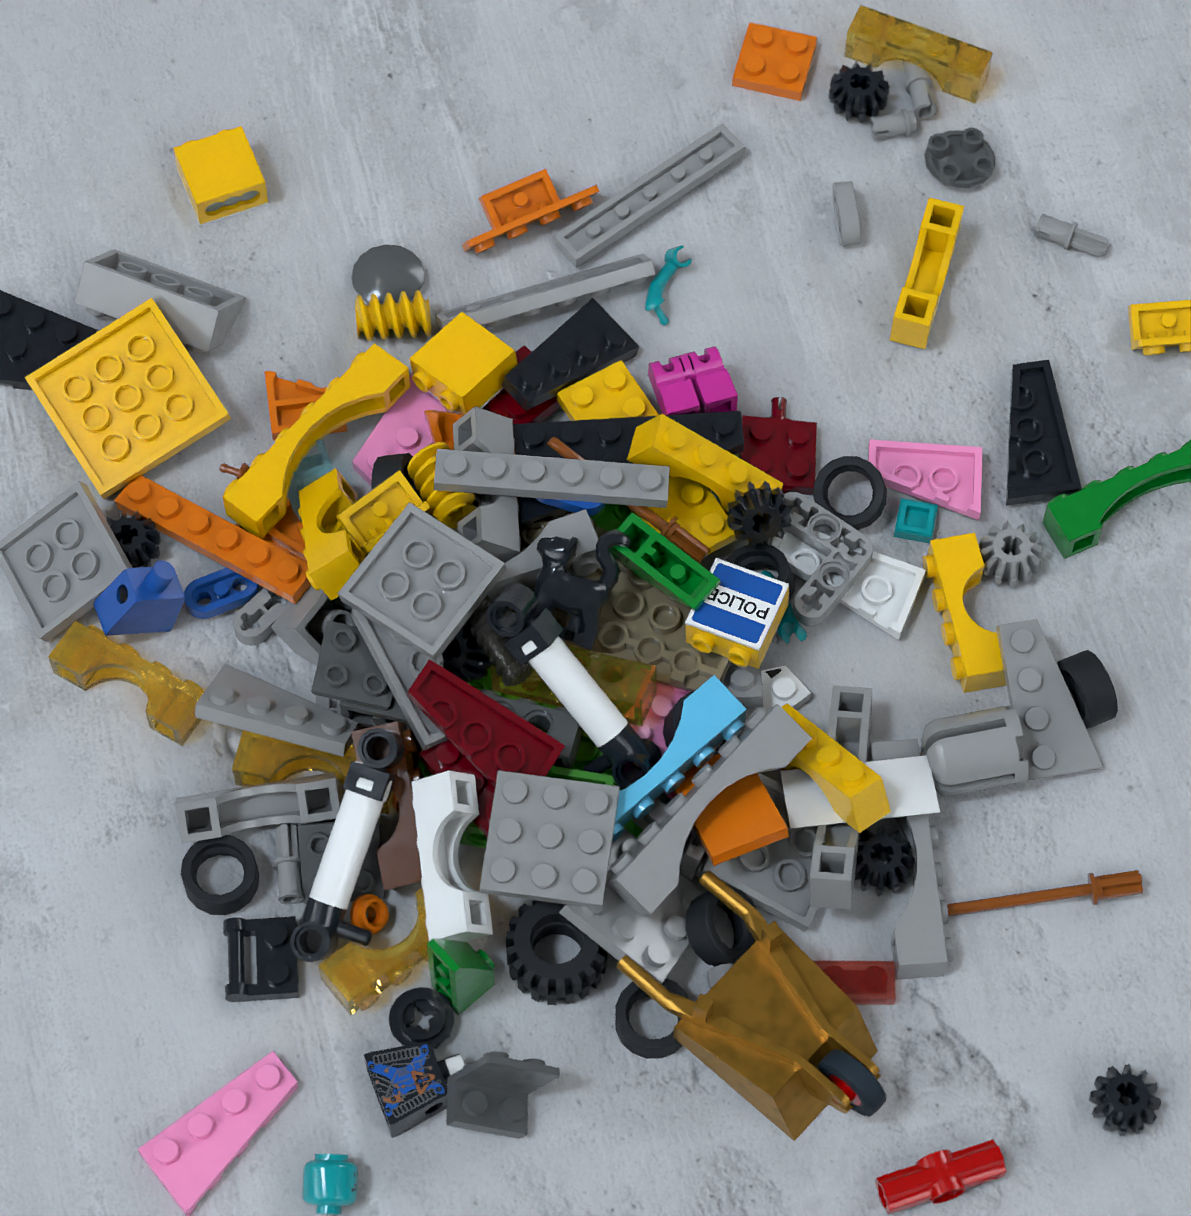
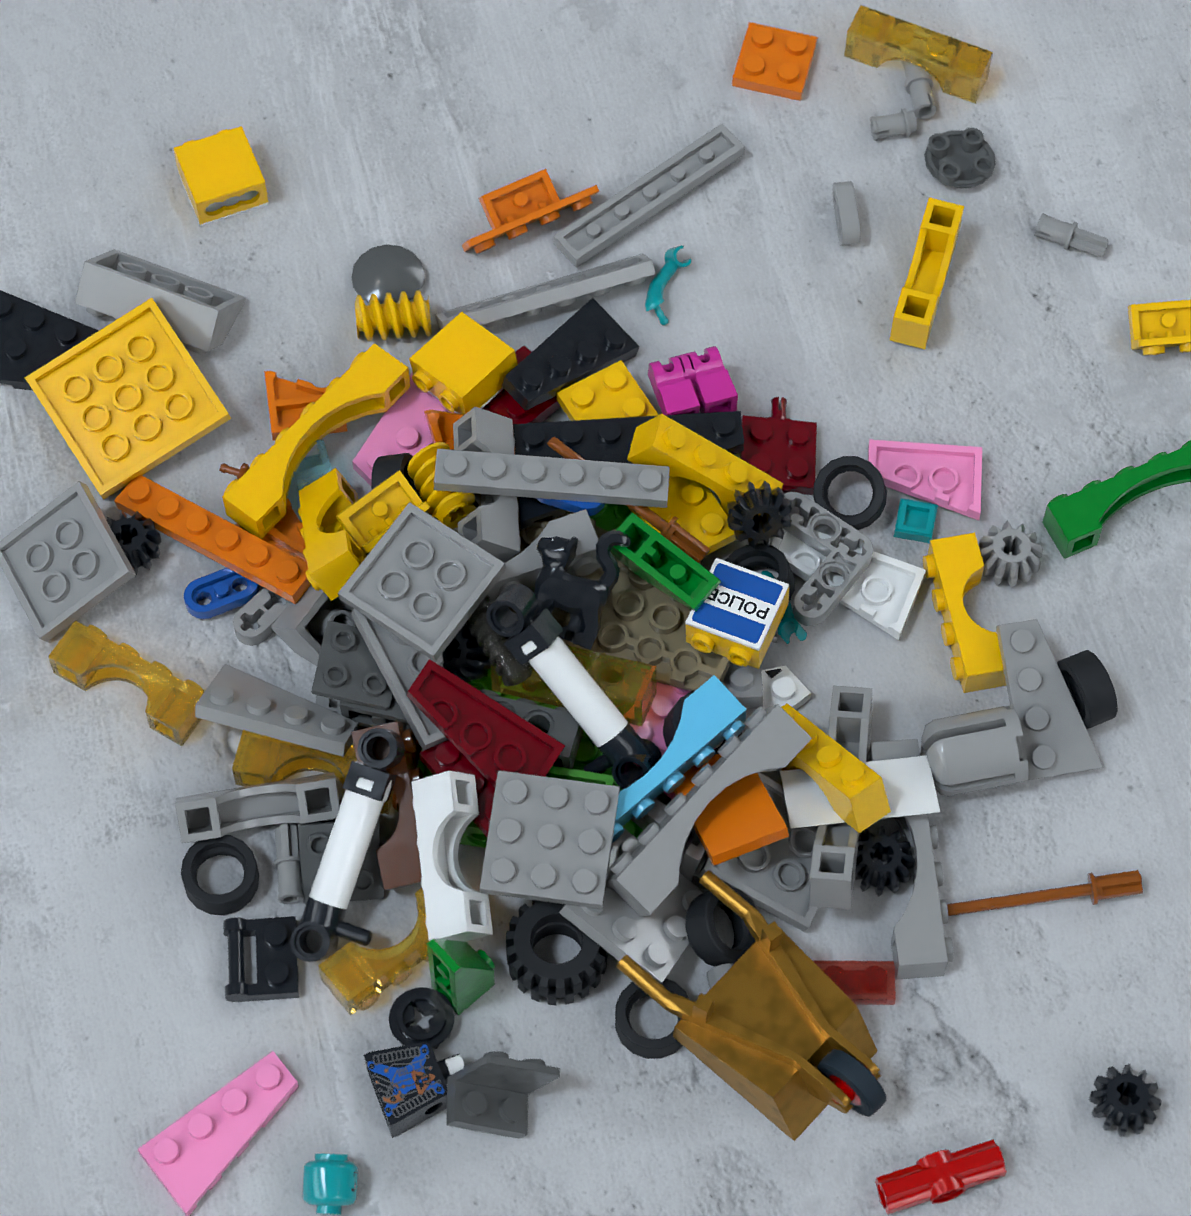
(141, 601): blue torso -> none
(377, 913): orange plate -> none
(858, 92): black gear -> none
(1038, 440): black wing -> none

